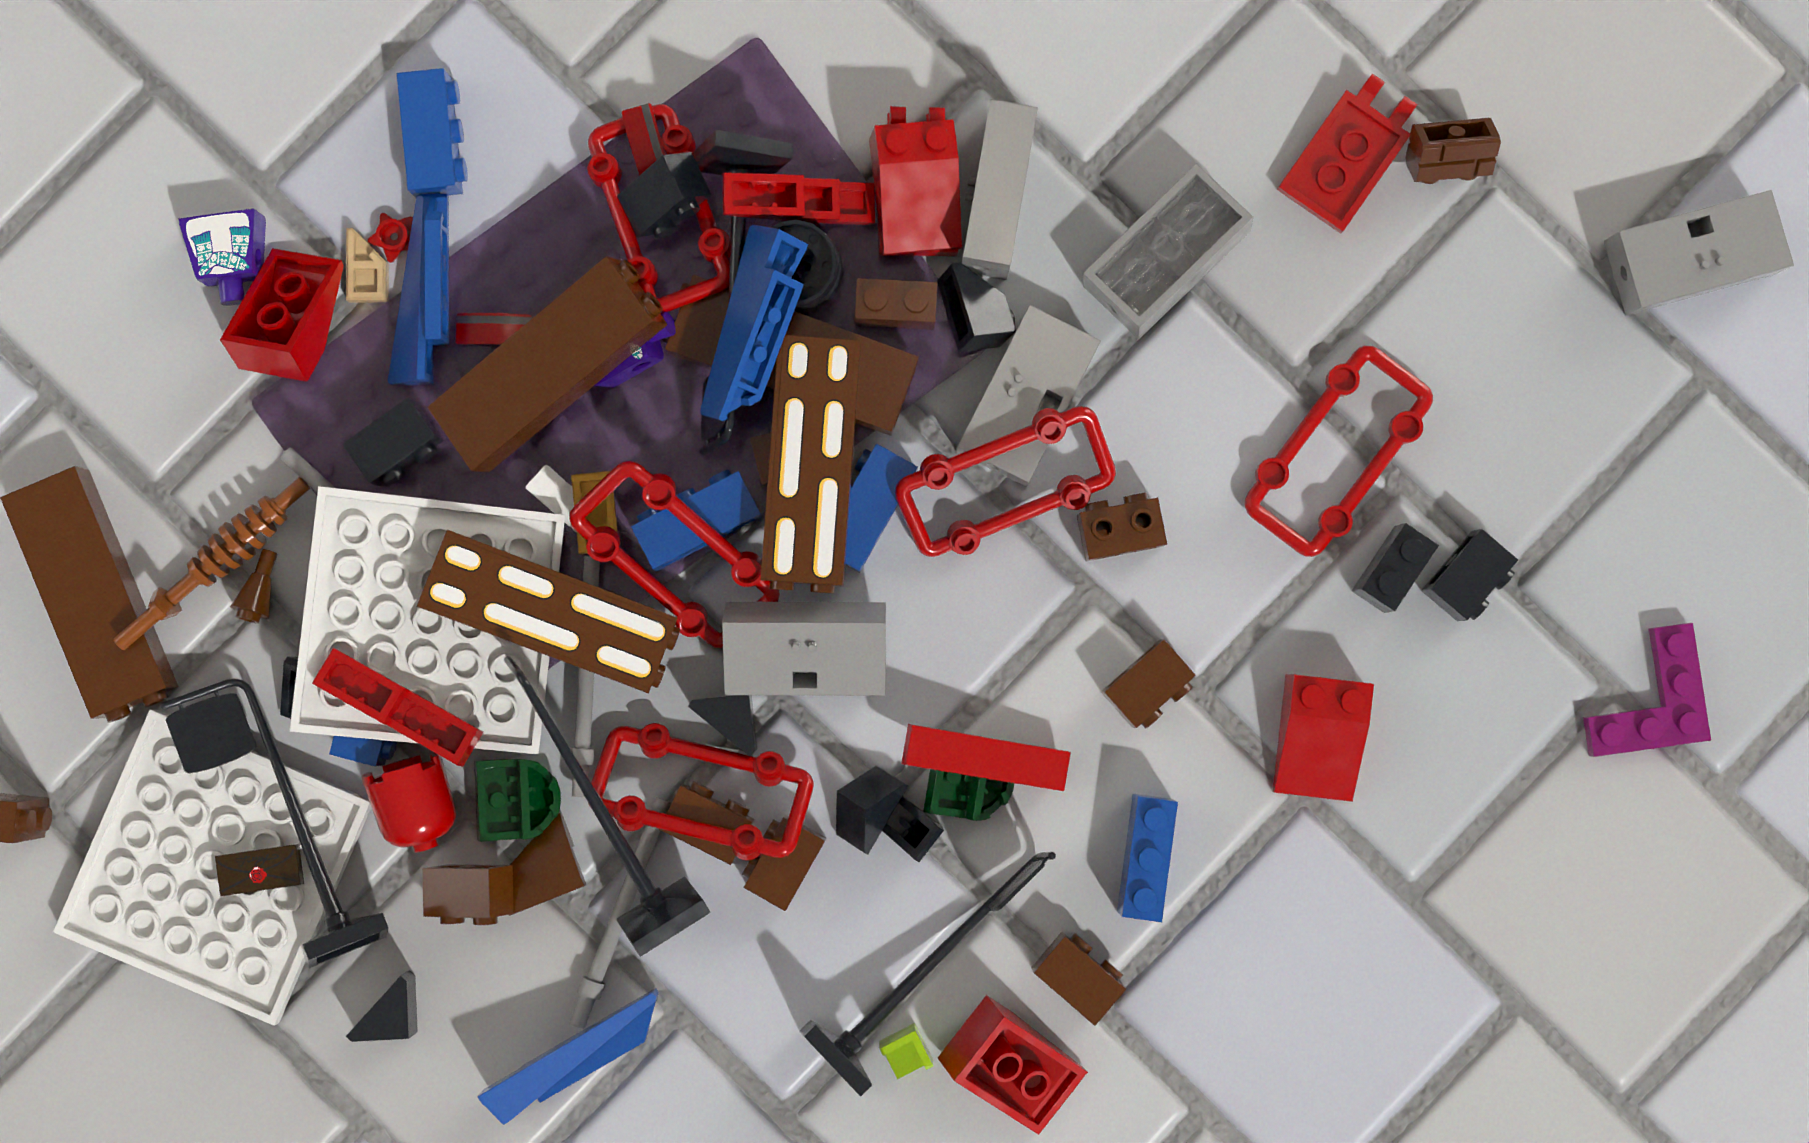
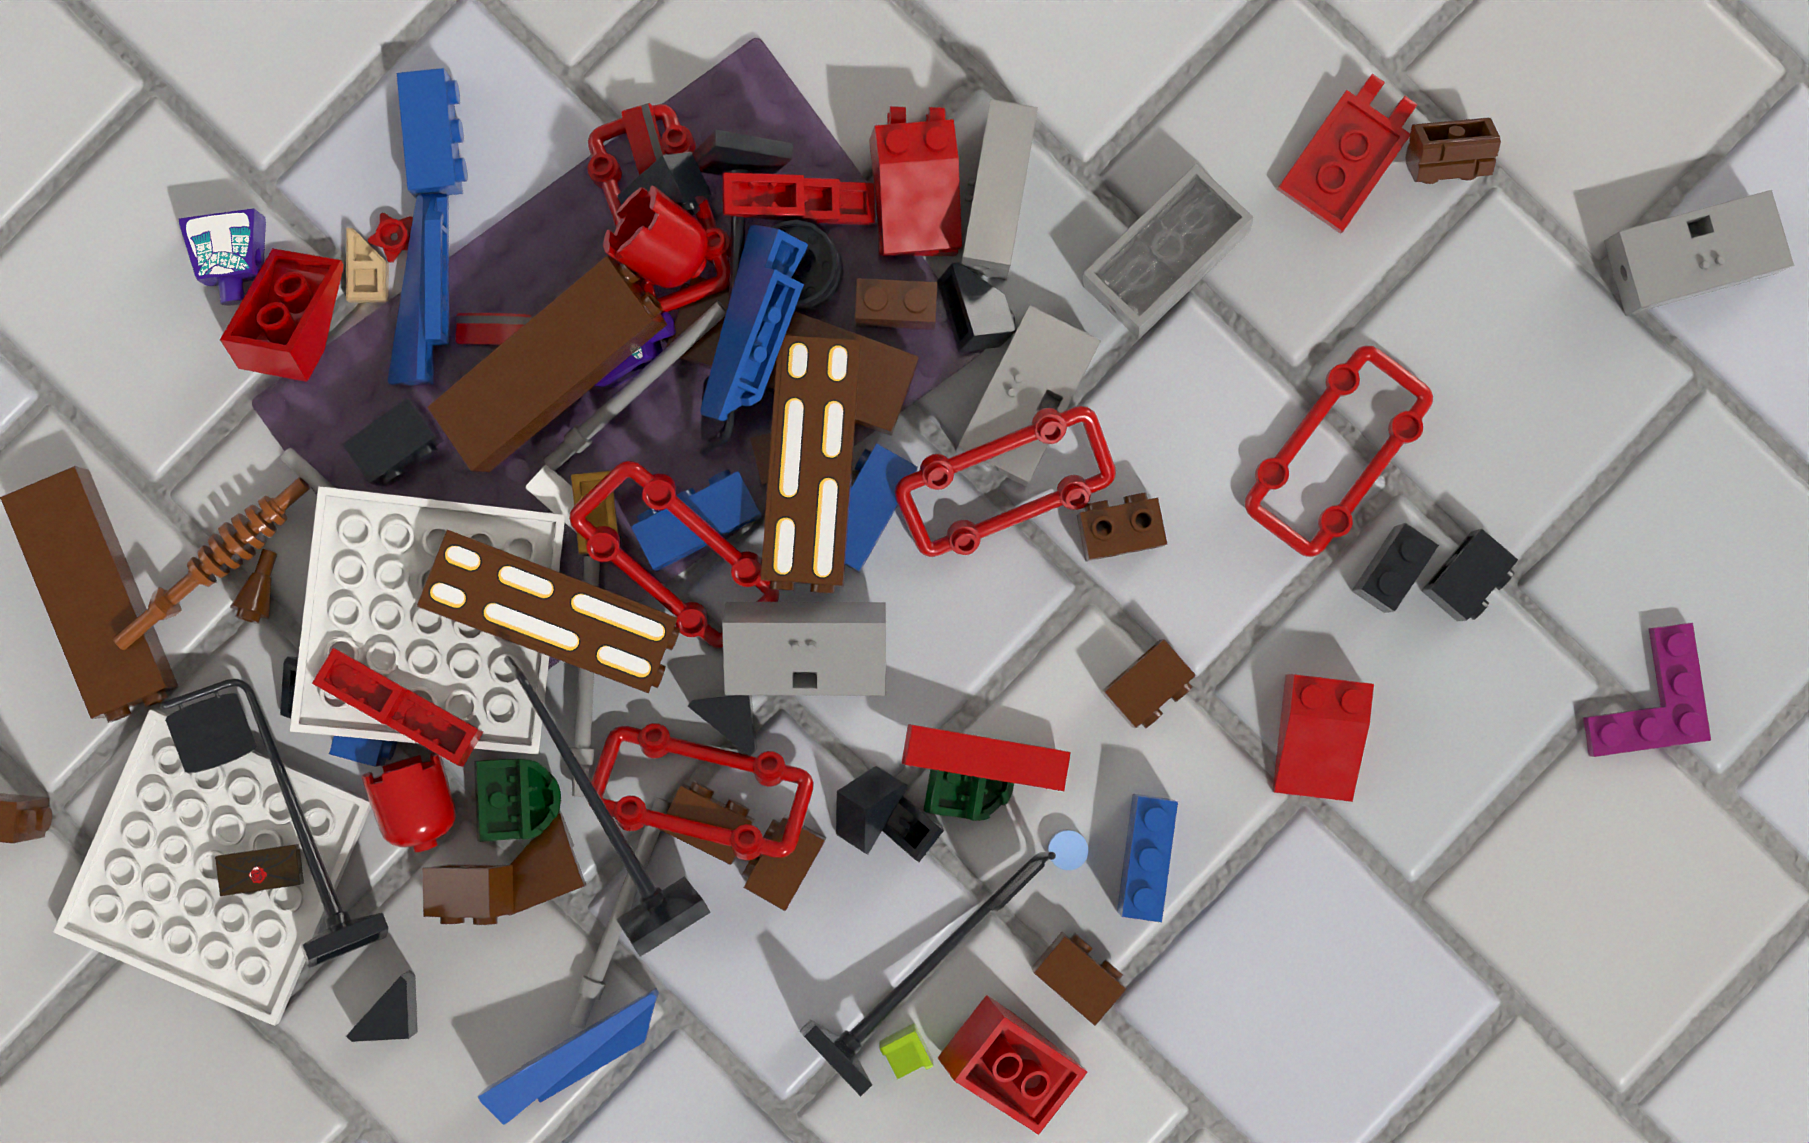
(580, 436): none -> light grey bar
(658, 239): none -> red cylinder
(1069, 848): none -> light blue tile

